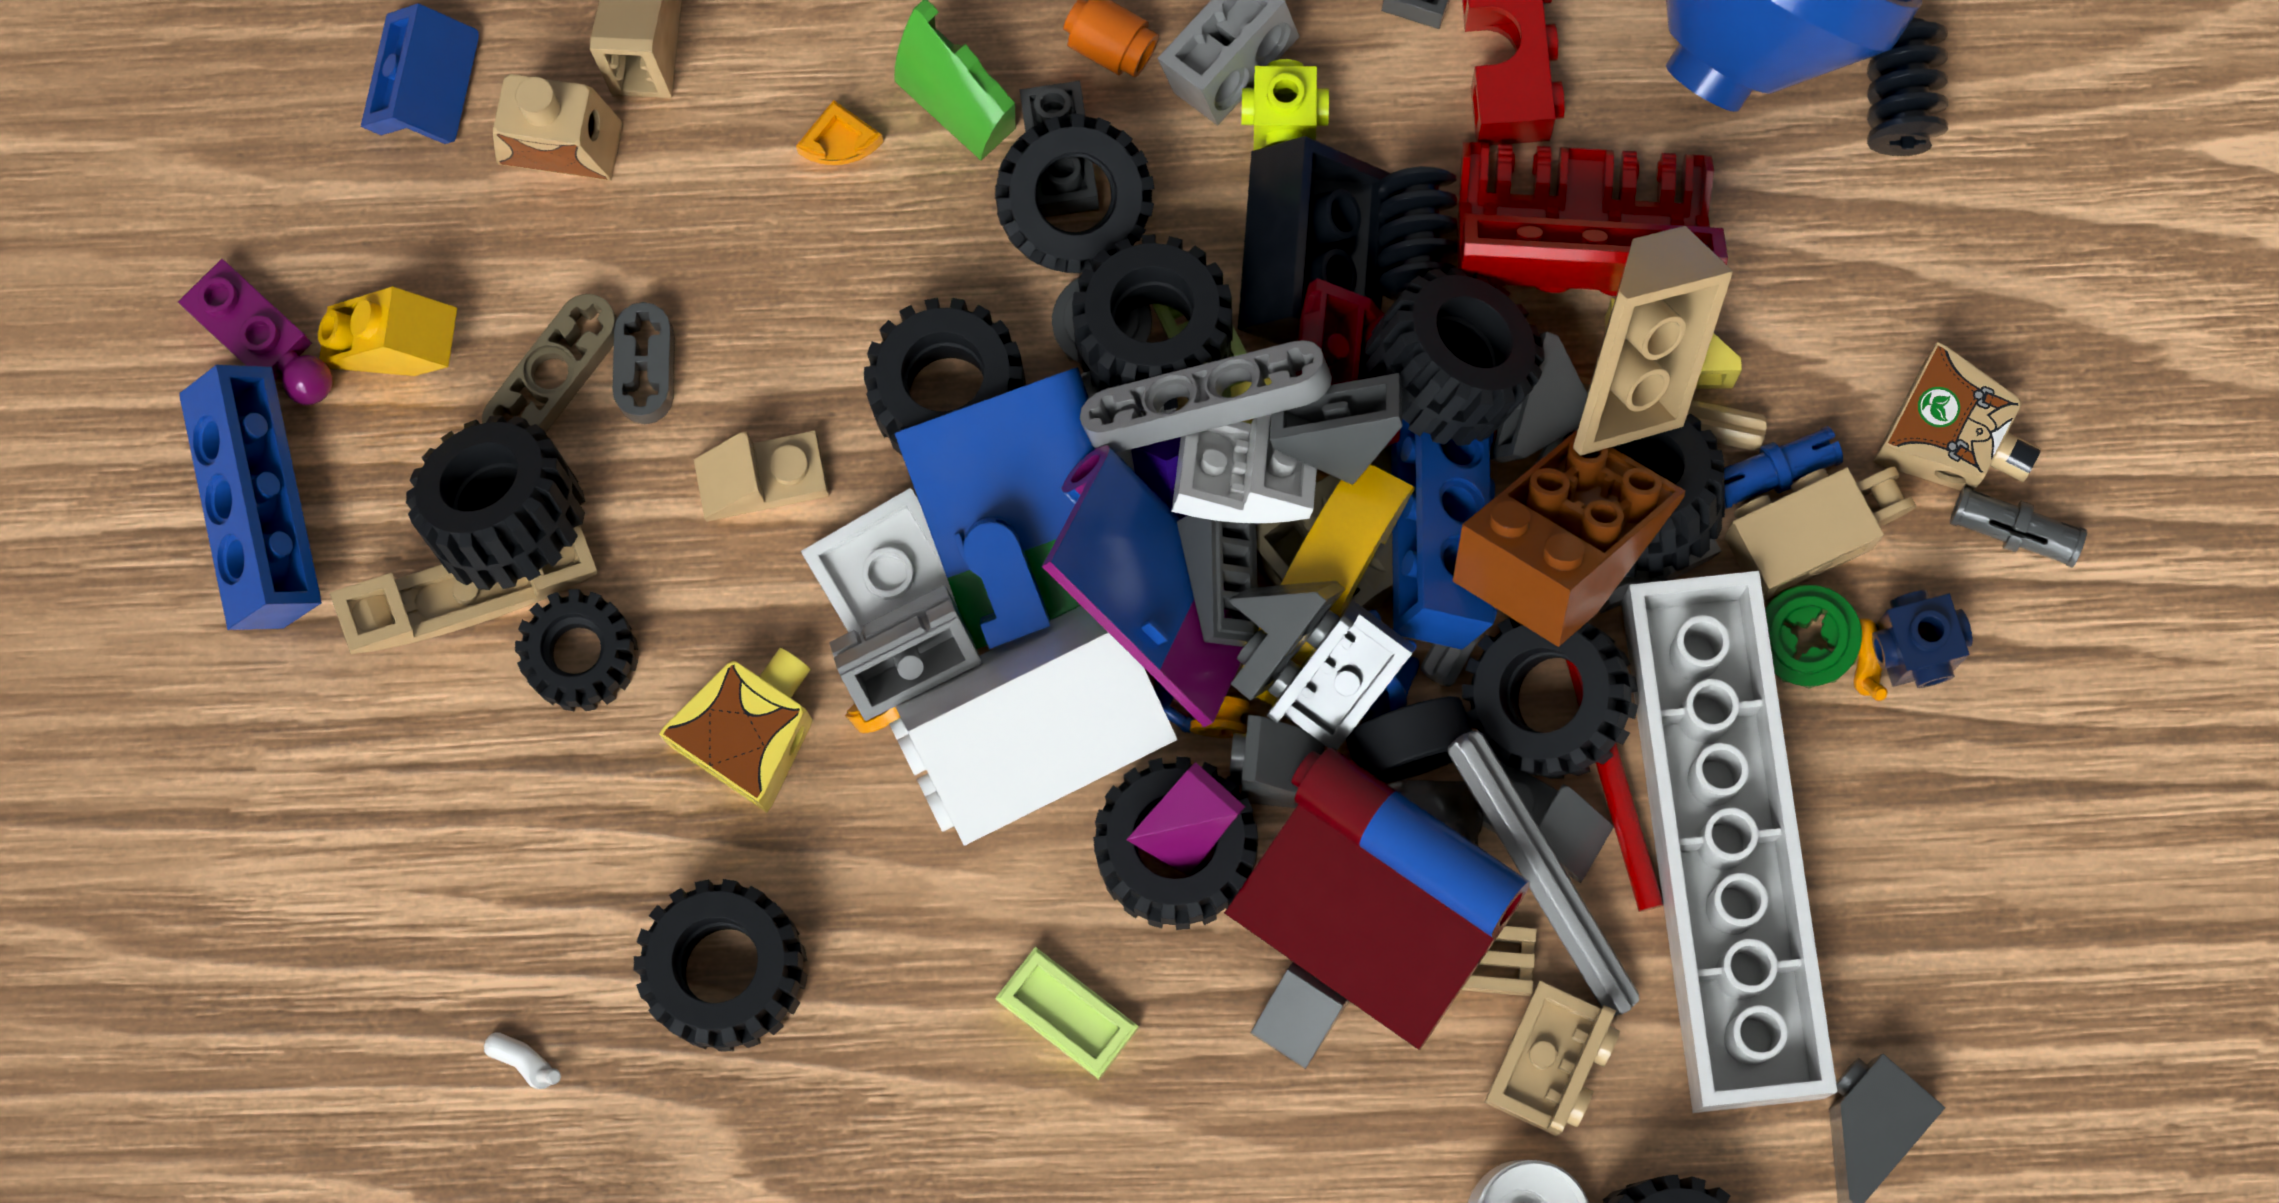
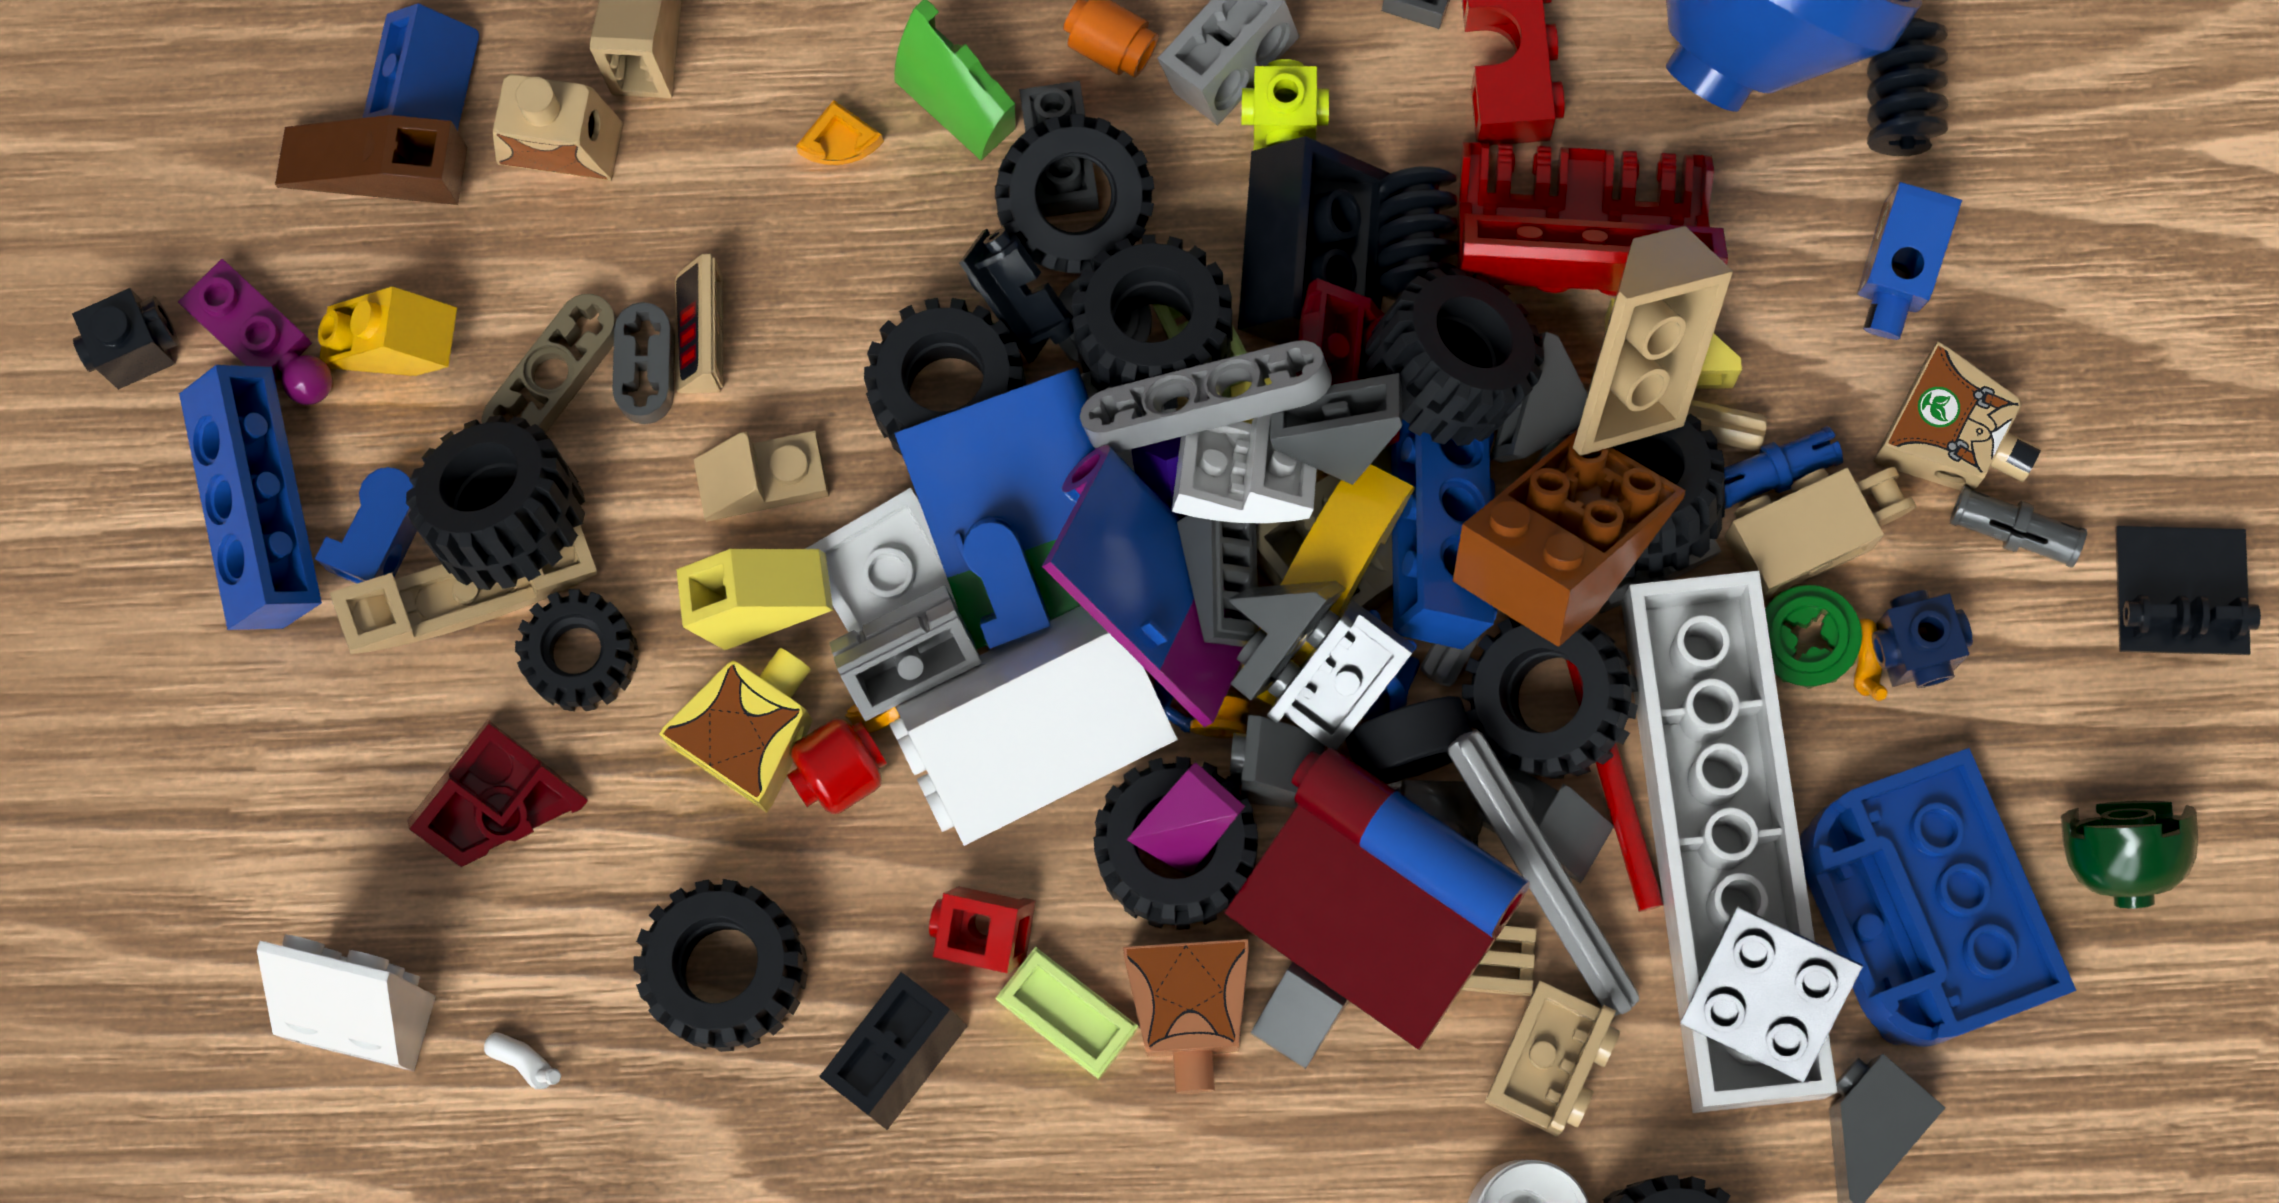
(125, 337): none -> black brick
(344, 1003): none -> white slope
(375, 158): none -> reddish brown slope
(378, 532): none -> blue leg
(491, 797): none -> dark red slope
(699, 327): none -> tan slope
(752, 593): none -> light yellow slope
(836, 765): none -> red head
(894, 1050): none -> black hinge
(960, 941): none -> red brick
(999, 271): none -> black hinge
(1189, 1004): none -> torso
(1771, 993): none -> hinge
(1912, 234): none -> blue torso
(1931, 904): none -> blue plate
(2131, 849): none -> dark green cylinder
(2183, 591): none -> black hinge

